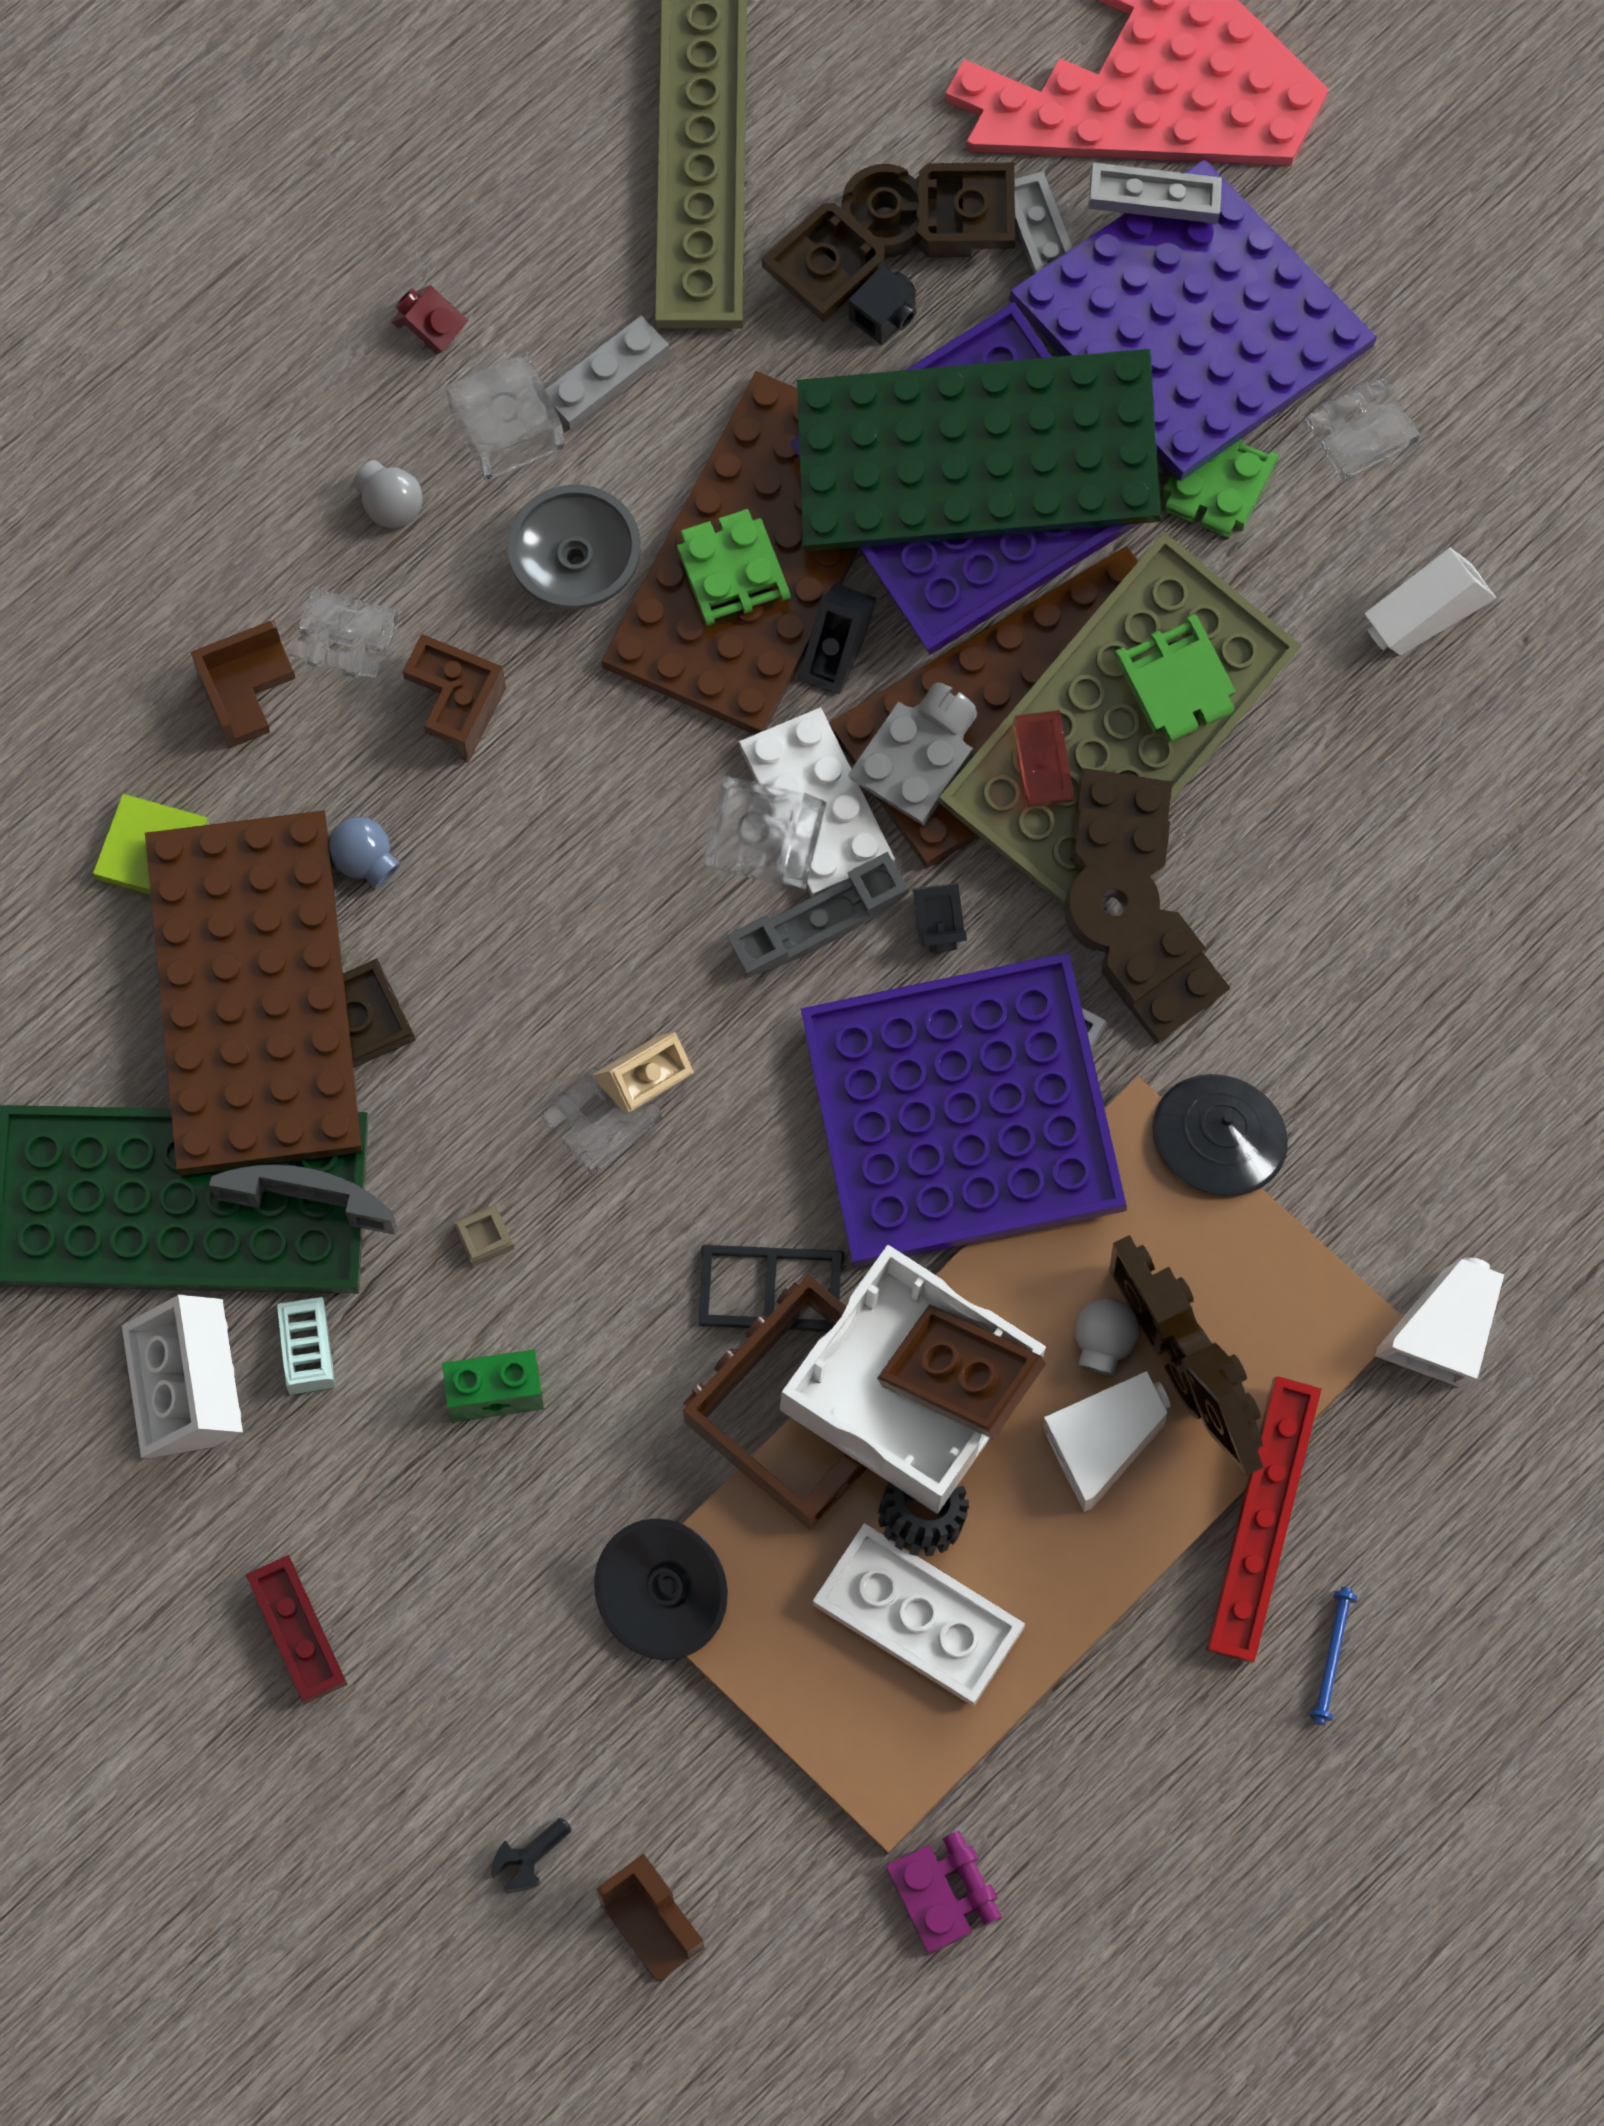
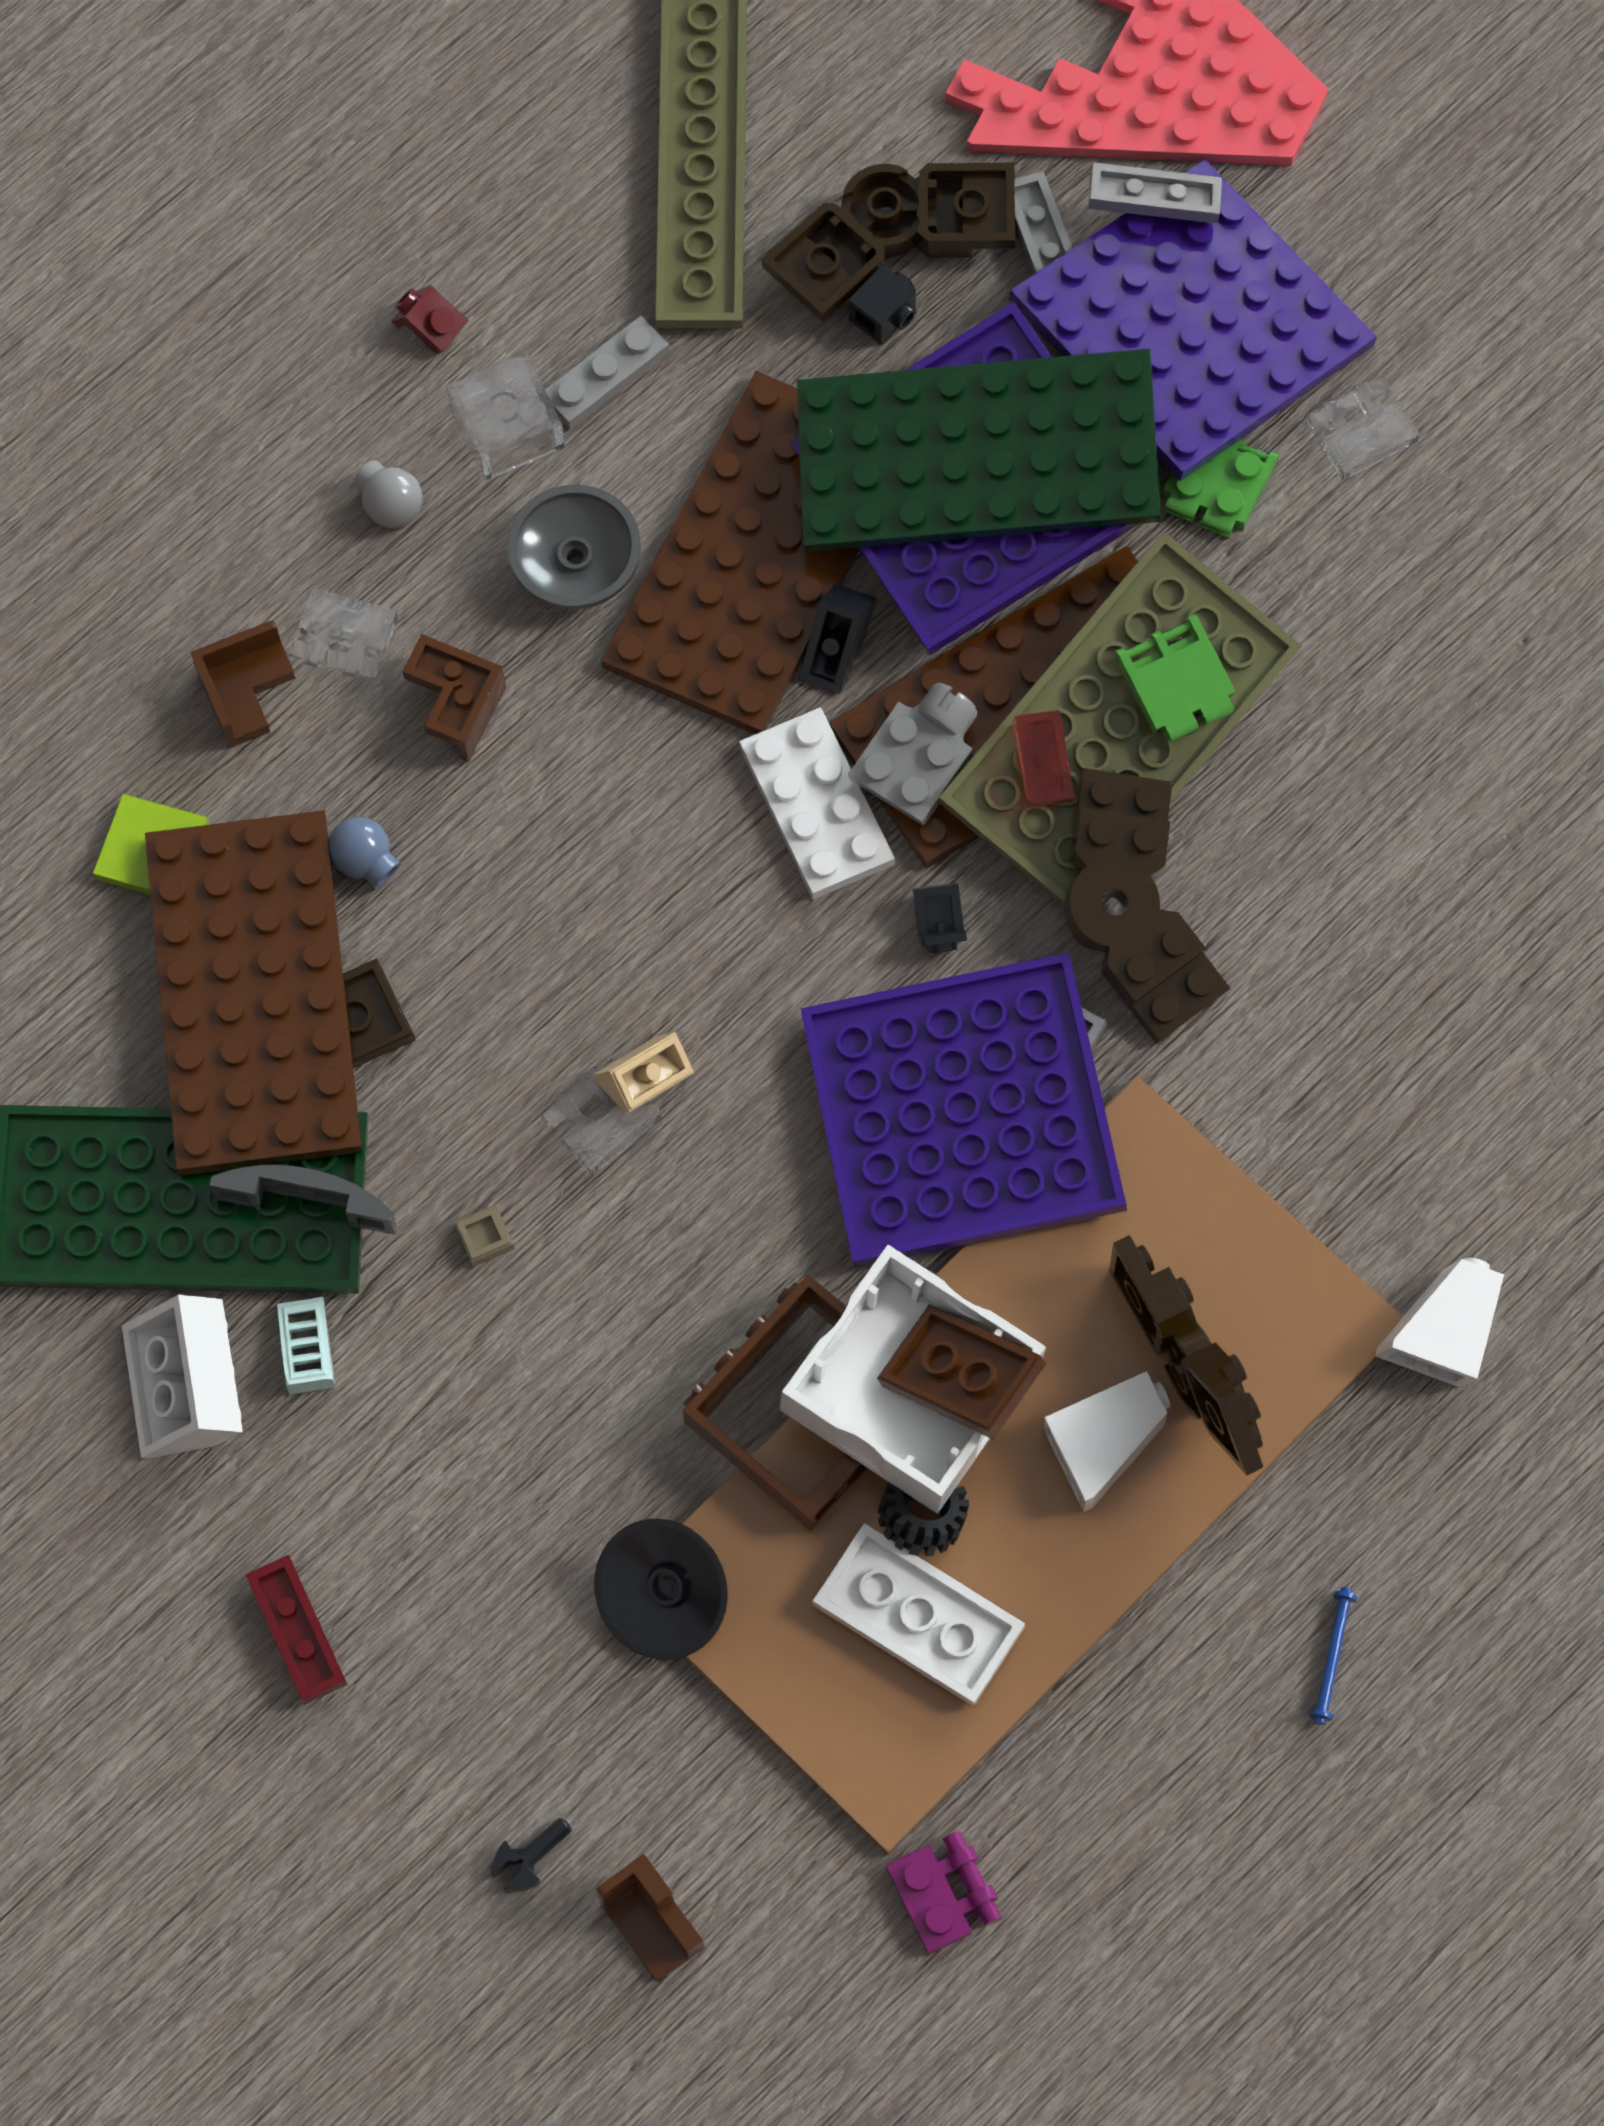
(493, 1385): green brick -> none
(731, 565): bright green plate -> none
(765, 832): clear brick -> none
(771, 1255): black window -> none
(820, 919): dark grey slope -> none
(1105, 1334): light grey piece -> none
(1220, 1135): black hat -> none
(1263, 1521): red plate -> none
(1428, 603): white slope -> none

